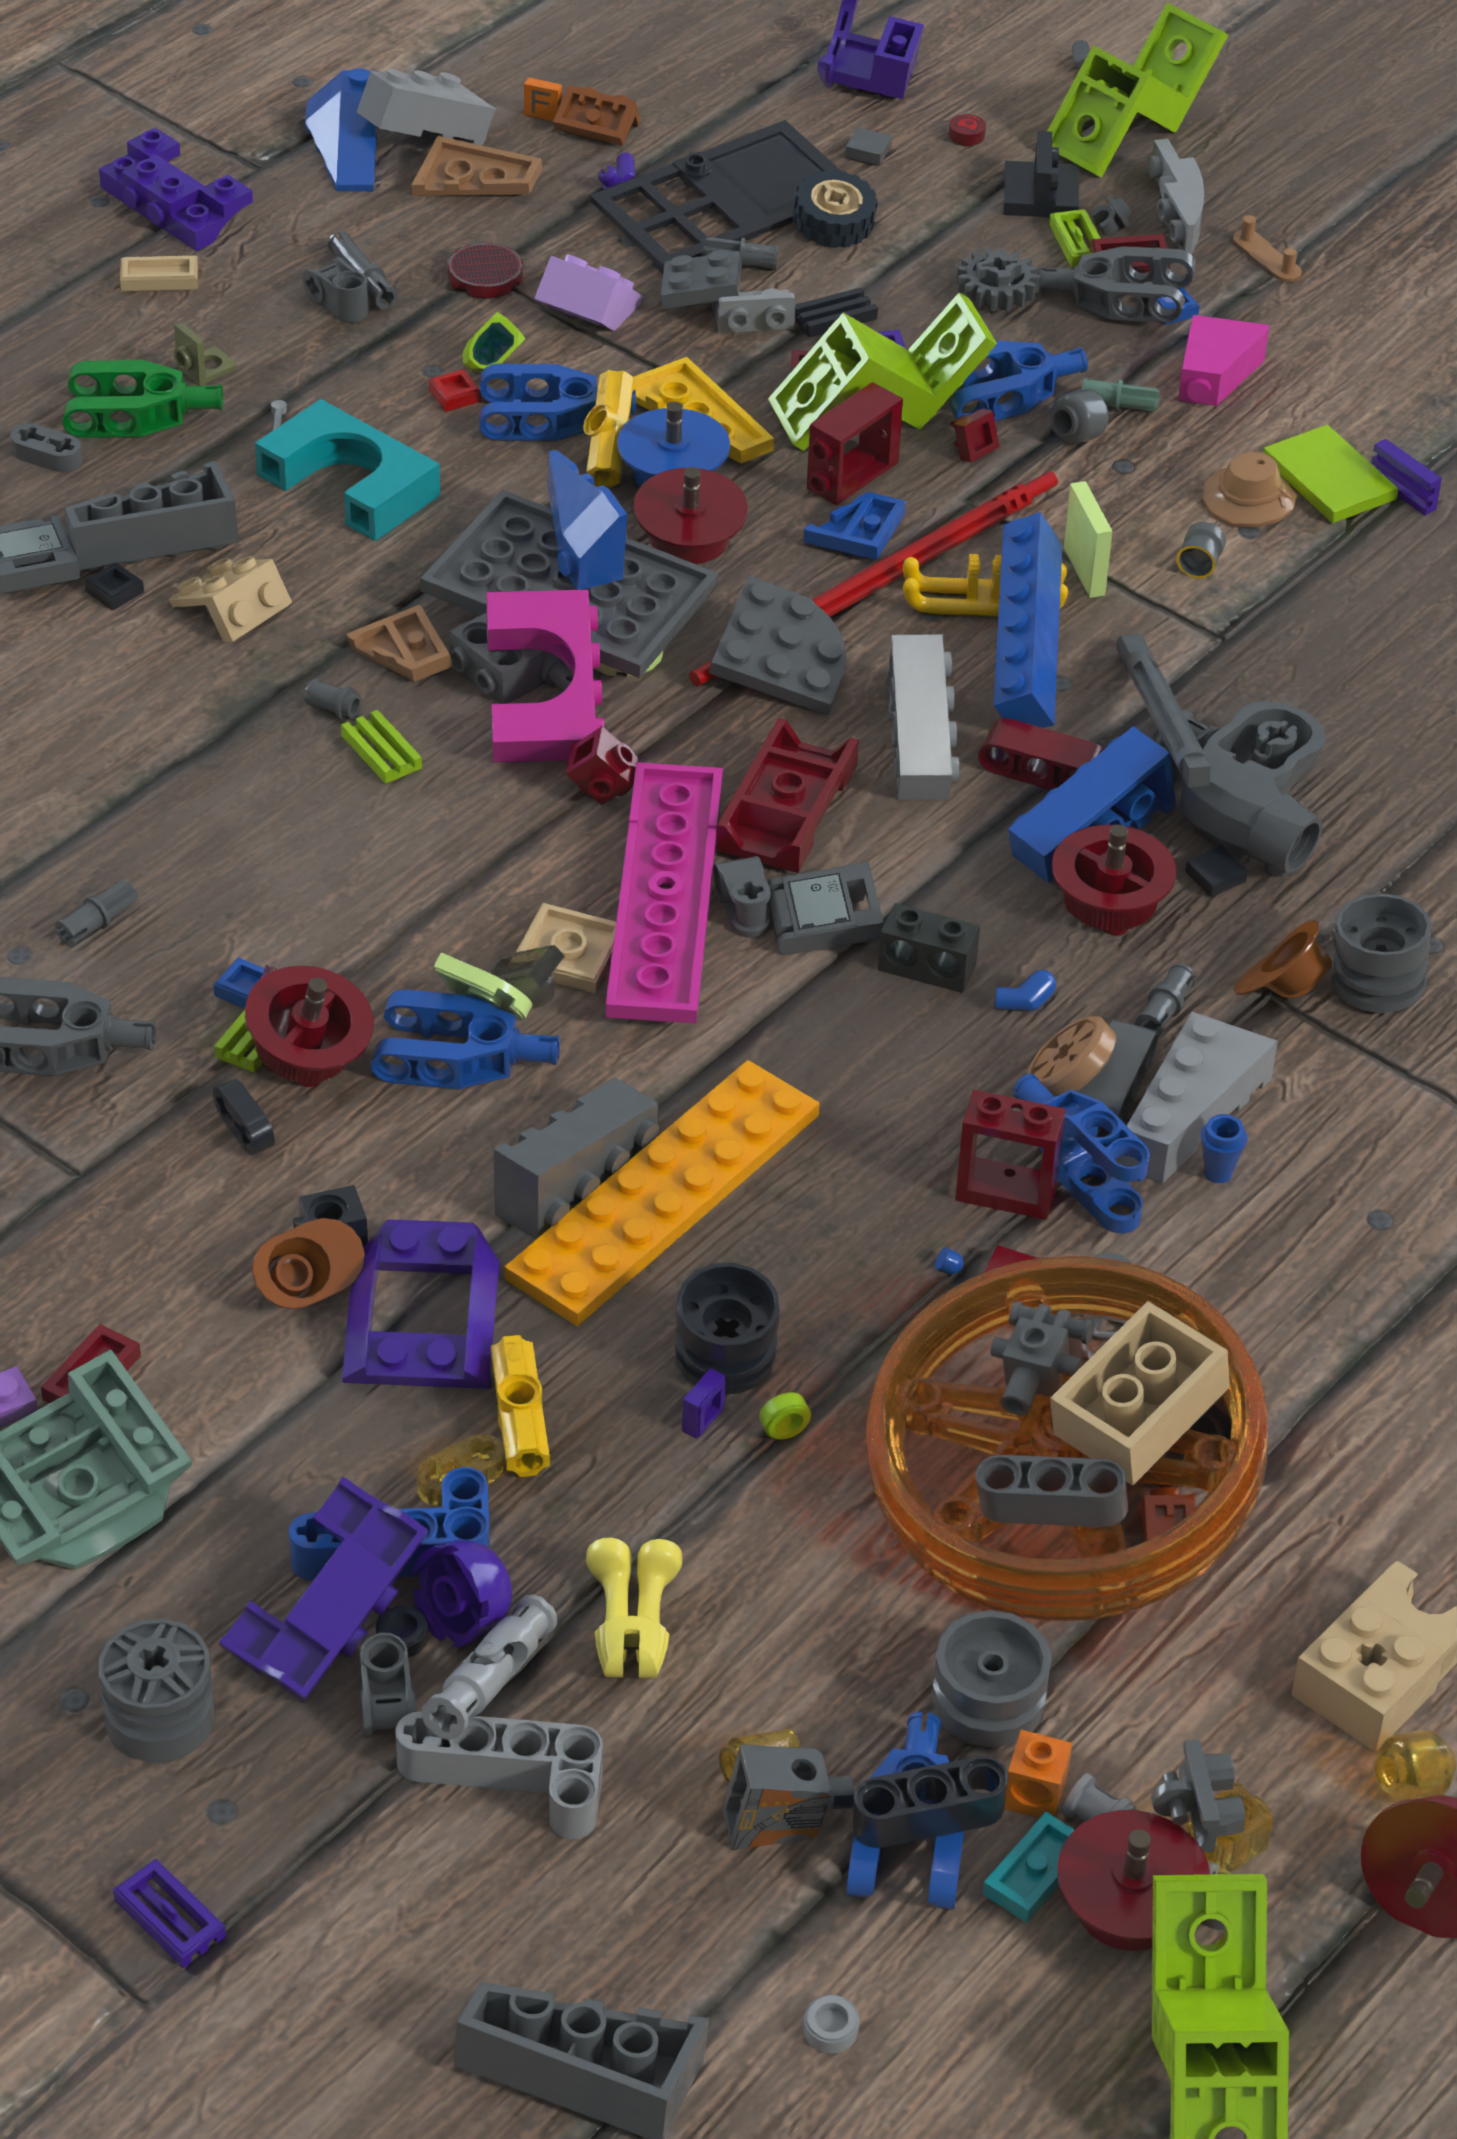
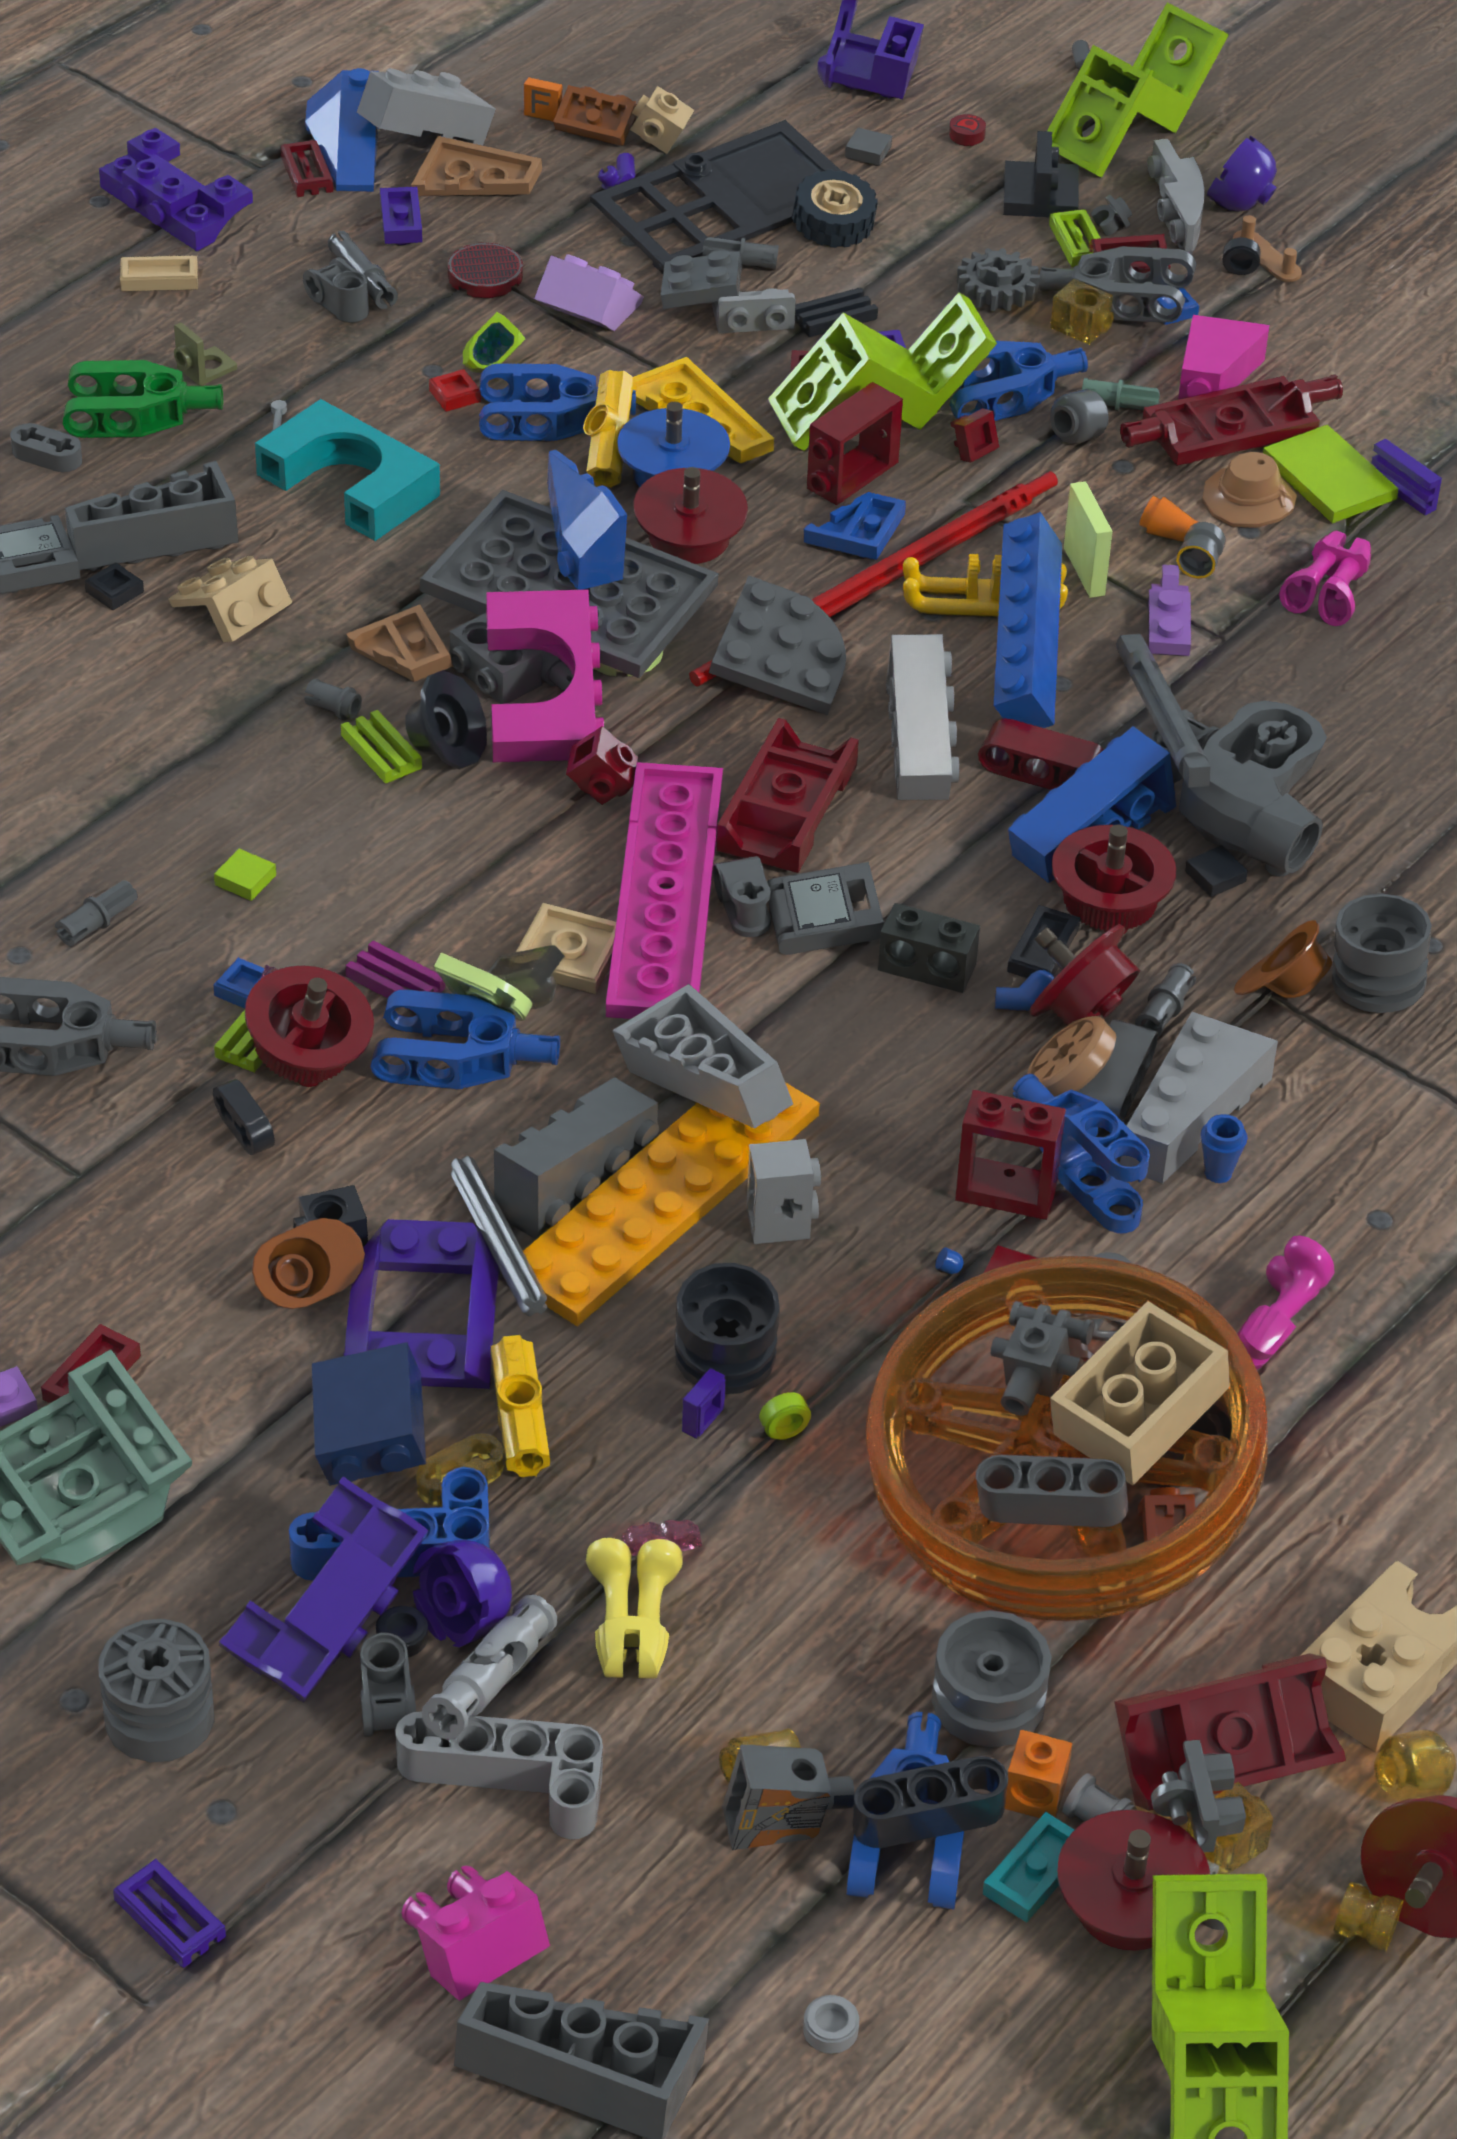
(245, 874): none -> lime tile
(311, 183): none -> dark red tile
(368, 1413): none -> dark blue brick
(396, 967): none -> magenta tile
(401, 215): none -> dark purple plate
(448, 721): none -> black hat
(481, 1933): none -> dark pink brick
(499, 1236): none -> dark grey axle
(660, 118): none -> tan brick
(682, 1533): none -> clear pink piece
(704, 1057): none -> light grey wedge
(782, 1191): none -> light grey brick
(1028, 954): none -> black tile
(1082, 311): none -> clear yellow brick
(1089, 982): none -> dark red piece
(1165, 519): none -> orange cone
(1169, 615): none -> medium lavender hinge
(1232, 418): none -> dark red plate
(1241, 256): none -> black tile
(1245, 178): none -> dark purple cylinder
(1264, 1718): none -> dark red piece
(1298, 1279): none -> dark pink piece
(1343, 565): none -> dark pink piece
(1368, 1916): none -> clear yellow wheel

